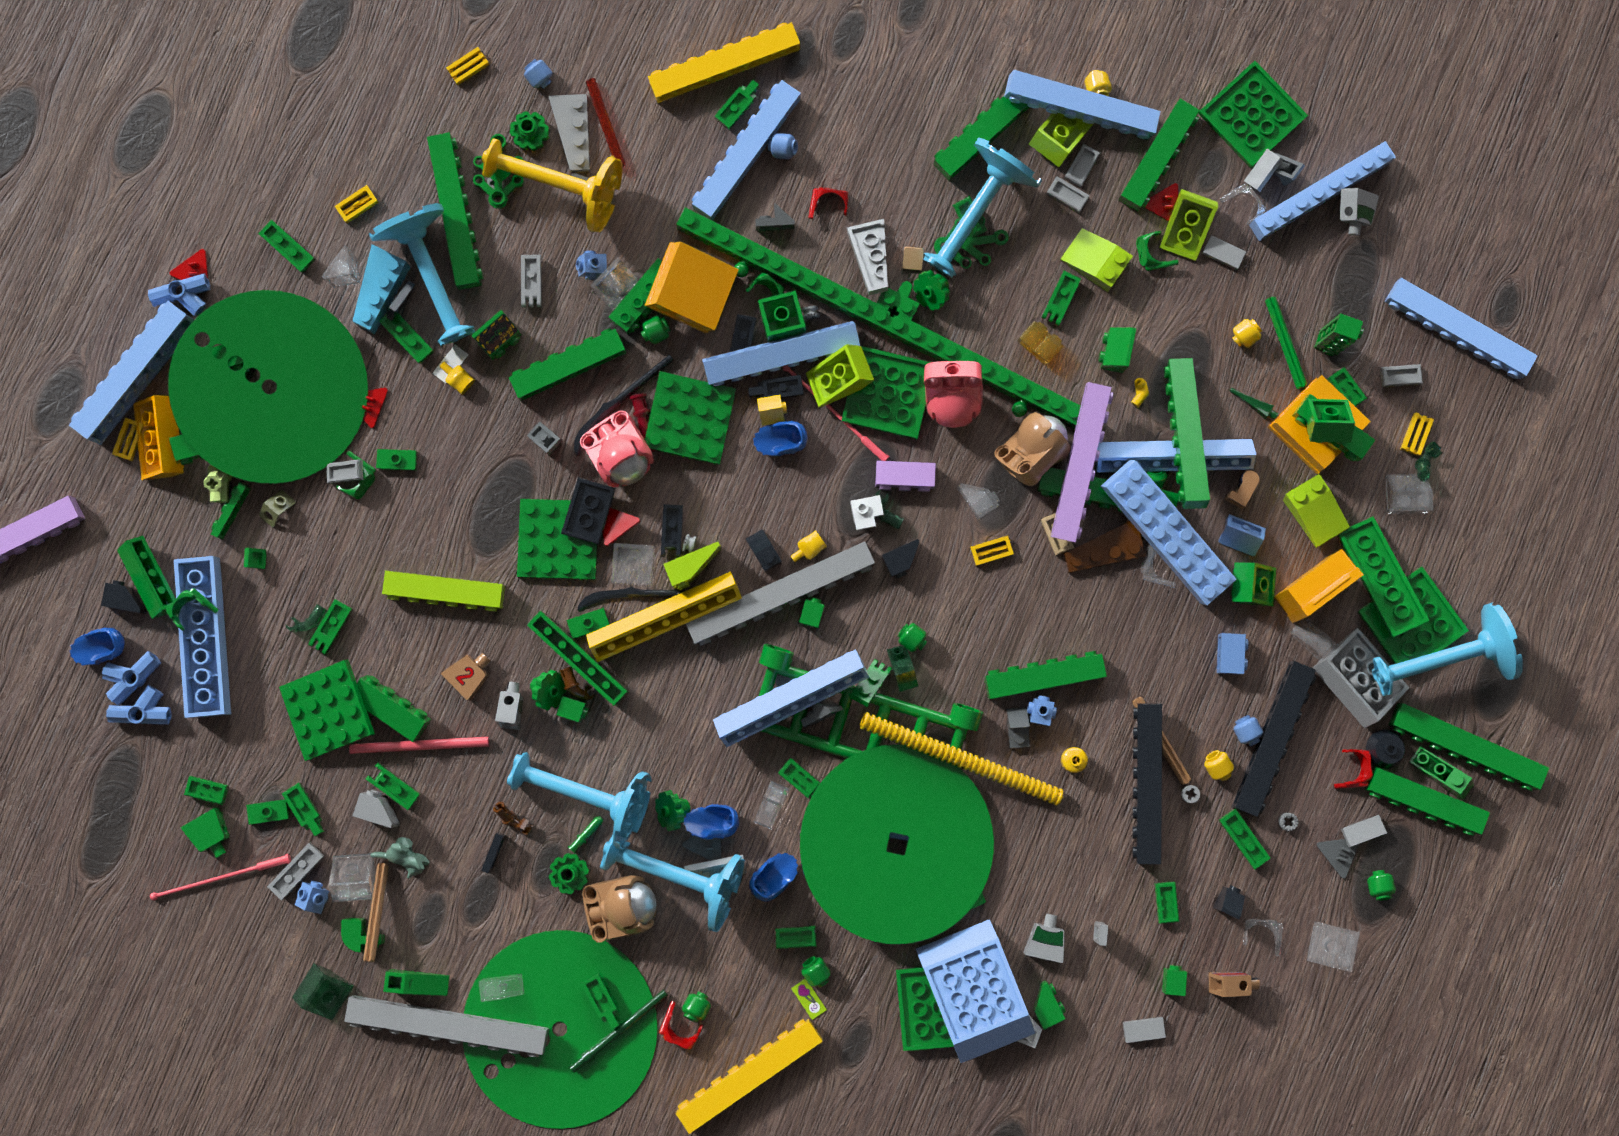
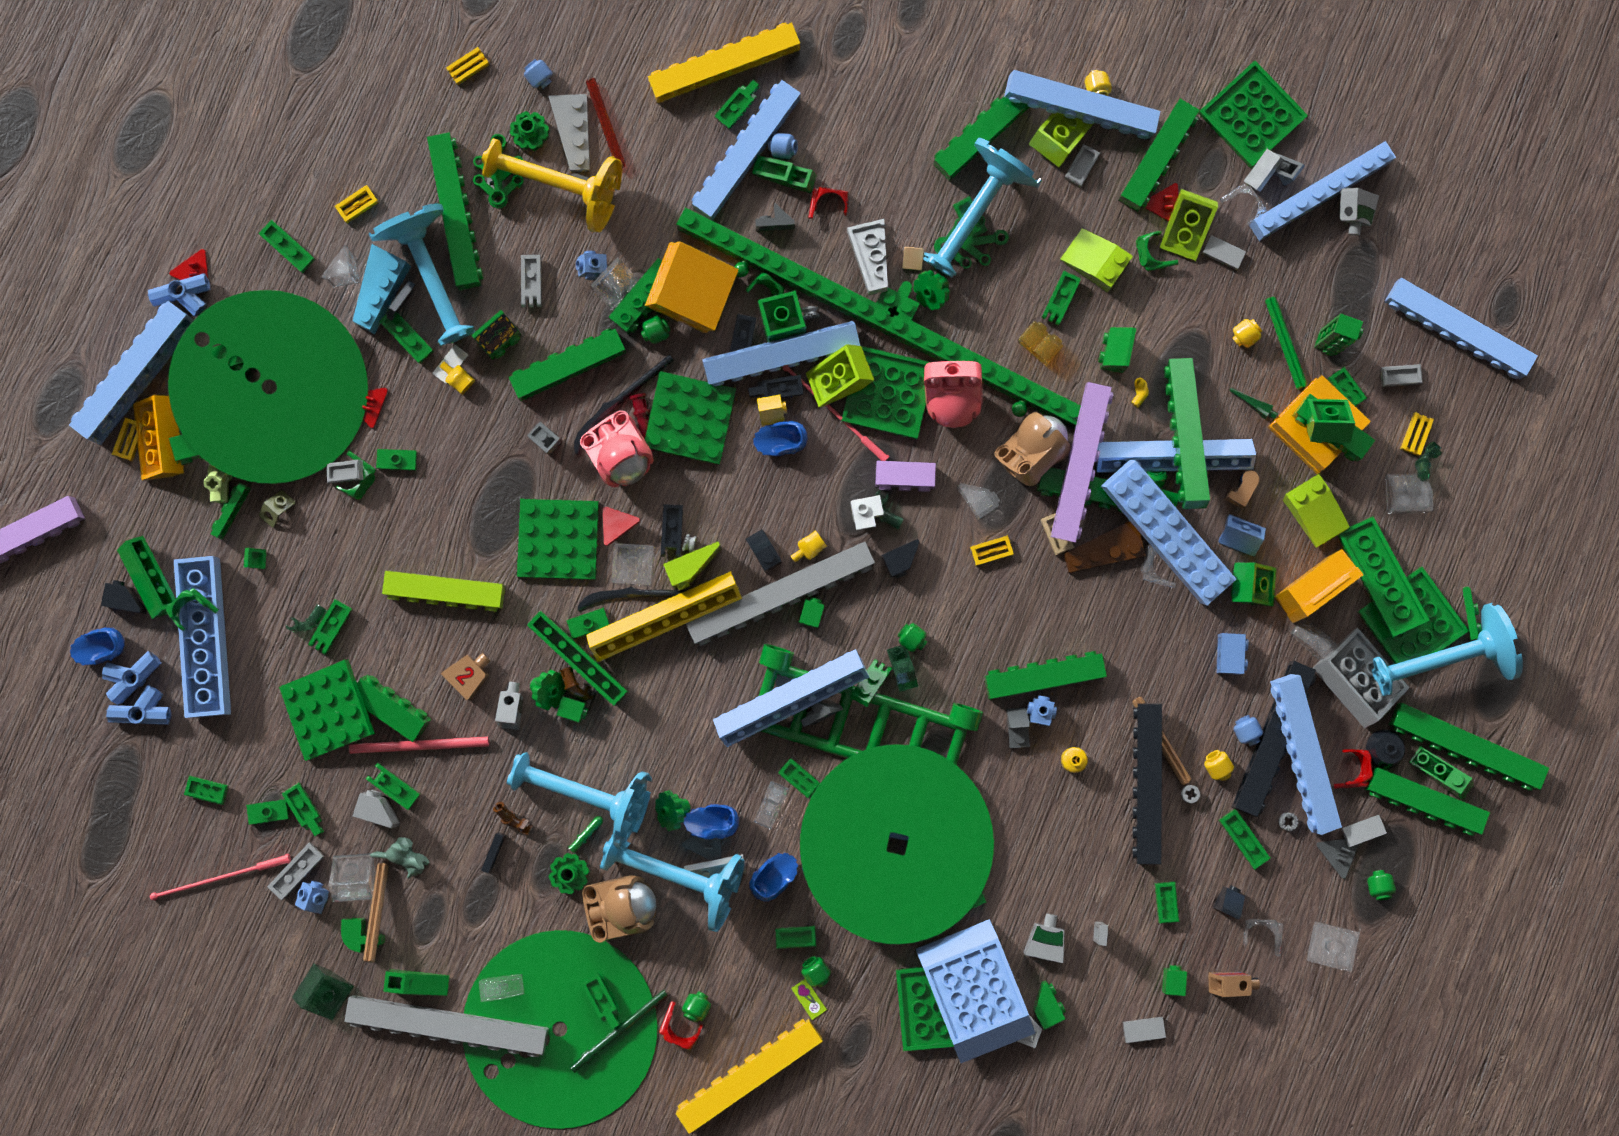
(208, 832): green torso -> none
(588, 511): black tile -> none
(785, 173): none -> green slope
(962, 759): yellow piece -> none
(1067, 194): light grey tile -> none
(1305, 754): none -> light blue brick
(1471, 611): none -> green hinge

